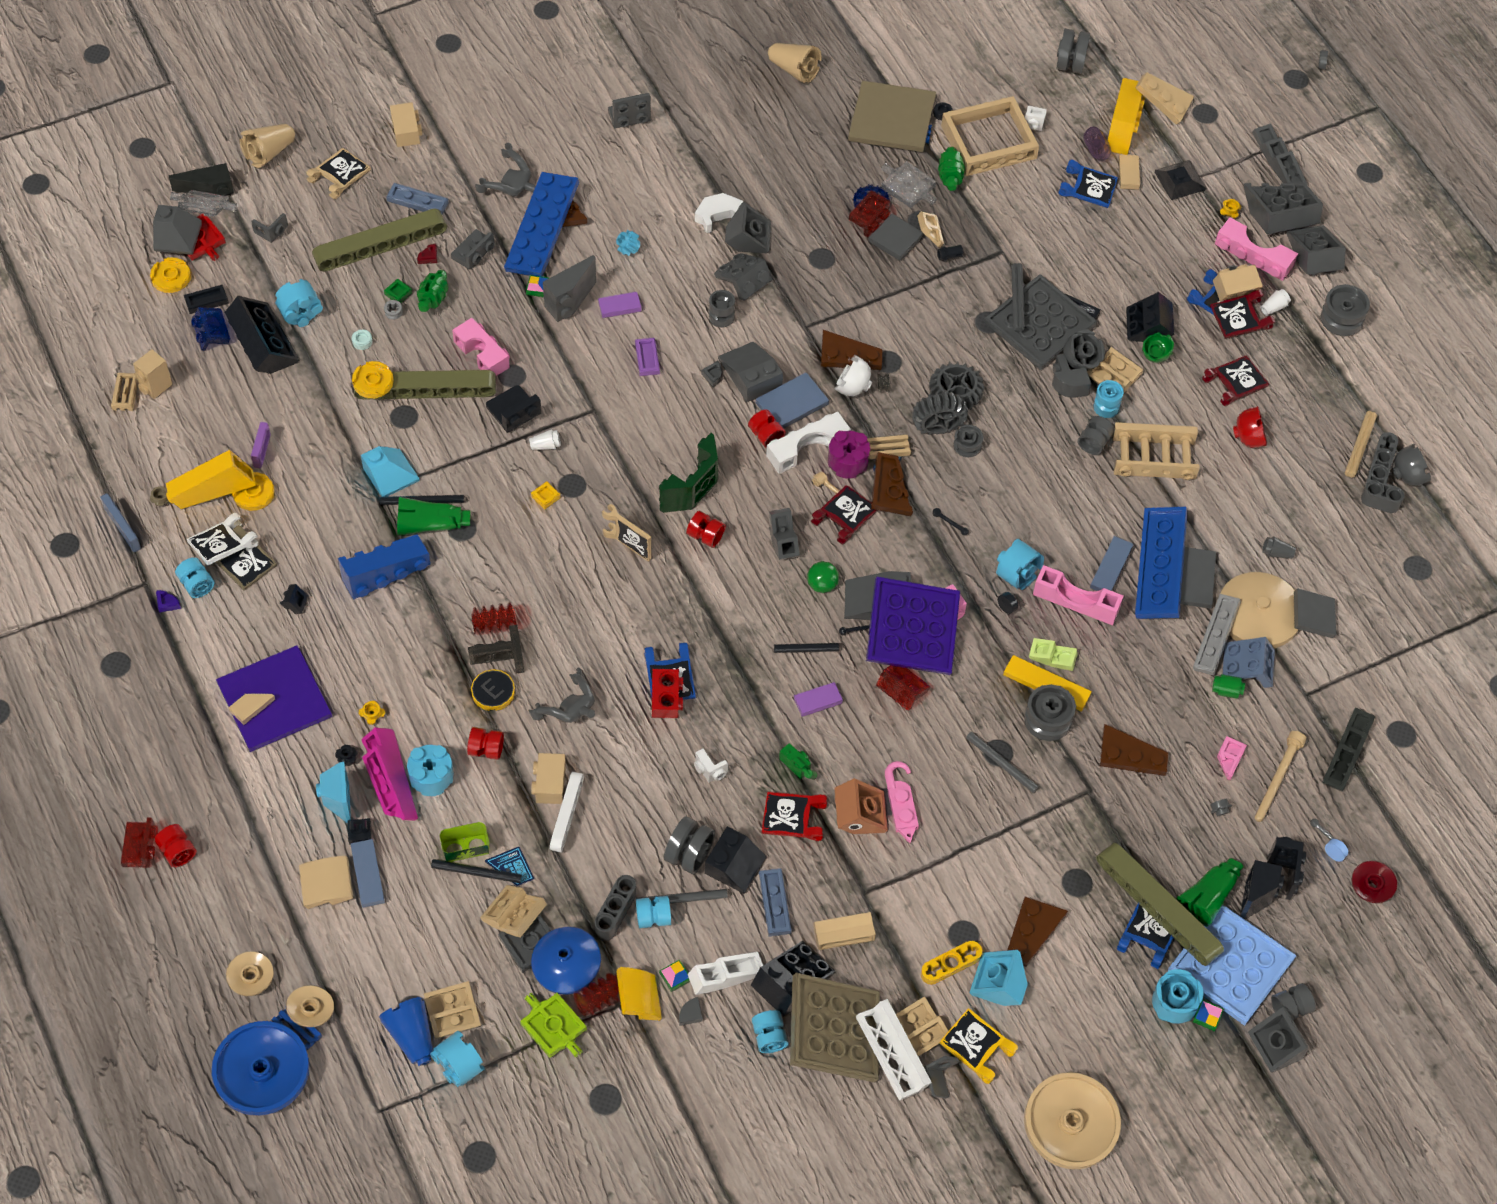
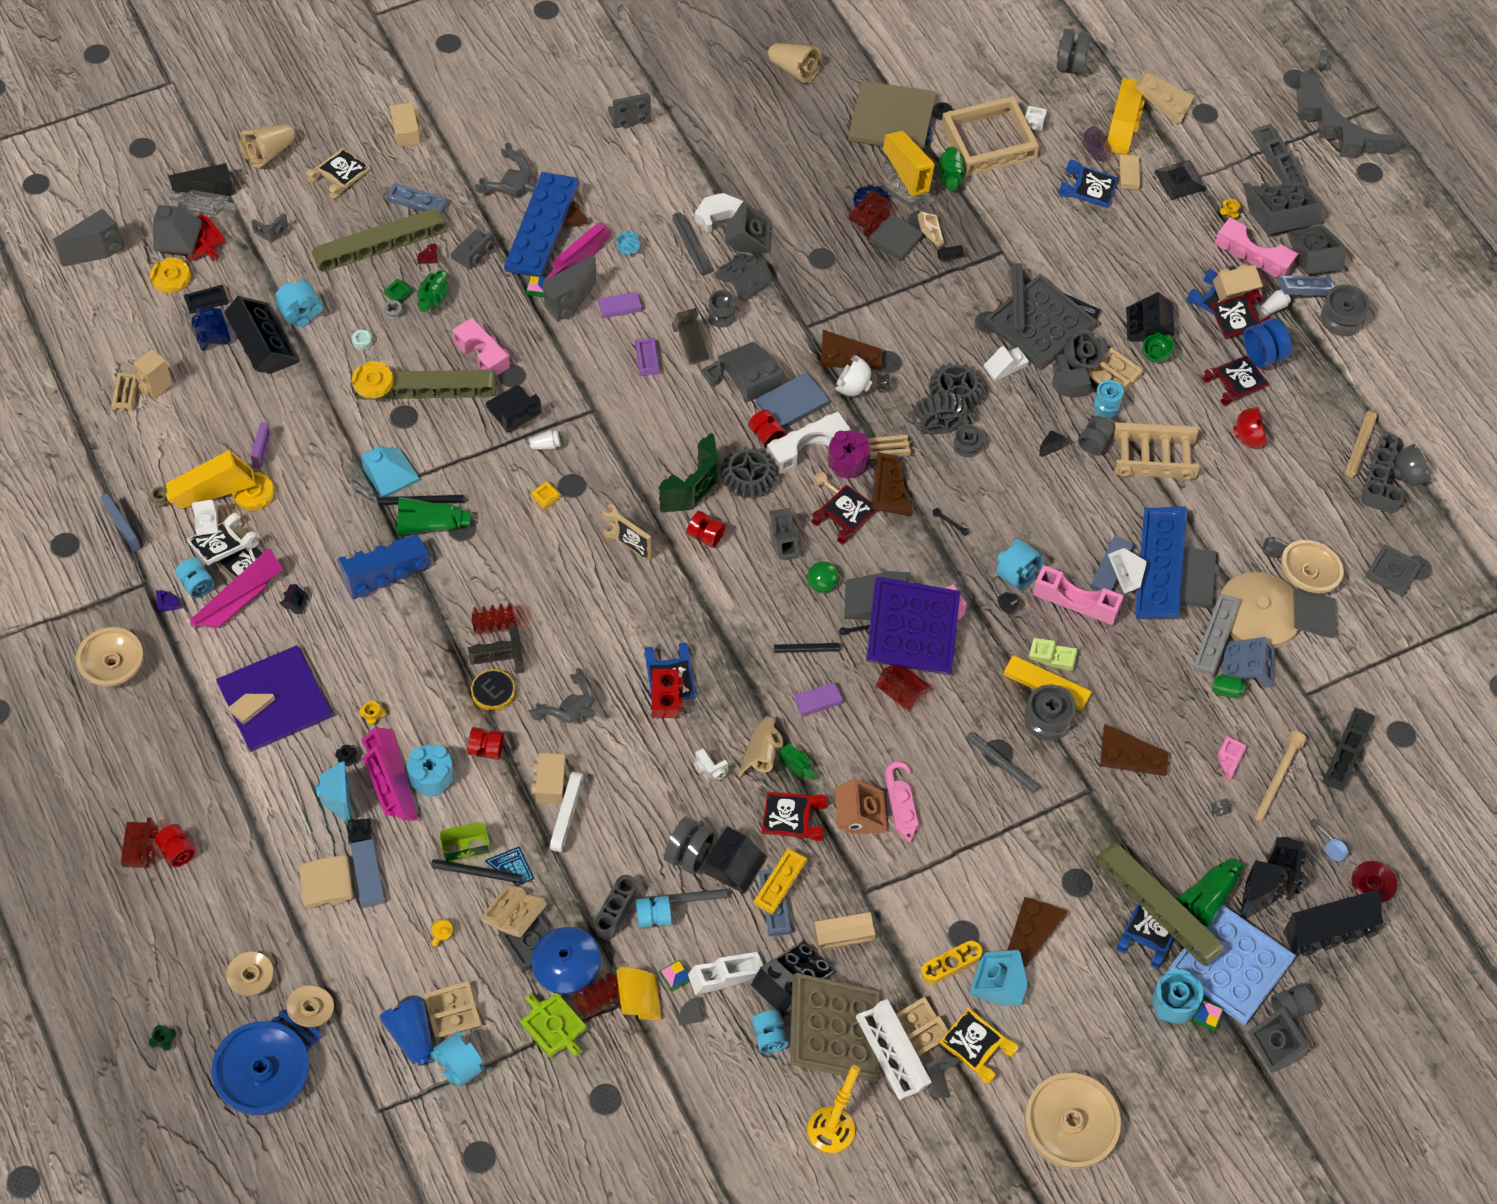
(89, 240): none -> dark grey slope
(108, 647): none -> tan dish
(157, 1033): none -> dark green plate
(205, 517): none -> white slope
(238, 592): none -> dark pink wedge
(441, 930): none -> yellow piece
(582, 248): none -> dark pink wedge
(690, 243): none -> dark grey axle
(690, 335): none -> clear smoke bracket
(760, 467): none -> dark grey gear
(761, 747): none -> tan panel
(780, 881): none -> yellow tile
(833, 1122): none -> yellow dish
(909, 162): none -> yellow slope
(1005, 363): none -> white slope
(1052, 443): none -> black slope
(1128, 569): none -> white slope
(1267, 342): none -> blue wheel
(1305, 285): none -> sand blue tile
(1312, 566): none -> tan dish
(1332, 125): none -> dark grey arch
(1334, 923): none -> black slope
(1393, 570): none -> dark grey tile

